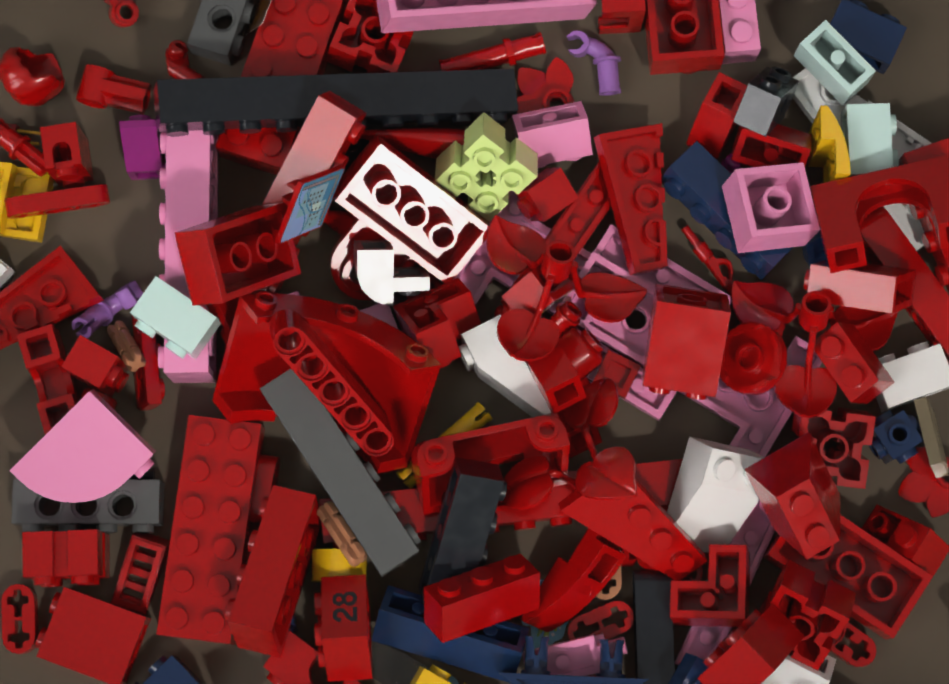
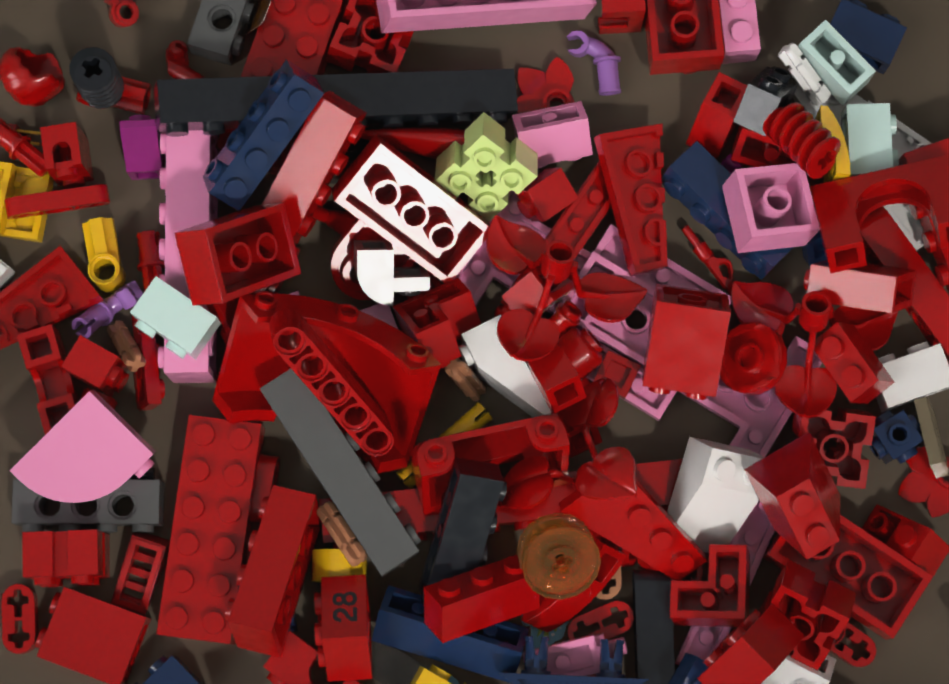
(96, 77): none -> black piece
(103, 252): none -> yellow piece
(149, 259): none -> red axle
(262, 135): none -> dark blue brick
(308, 203): piece -> none
(465, 379): none -> nougat axle
(496, 55): red pin -> none
(564, 575): none -> clear orange wheel
(803, 139): none -> red piece
(804, 74): none -> white axle

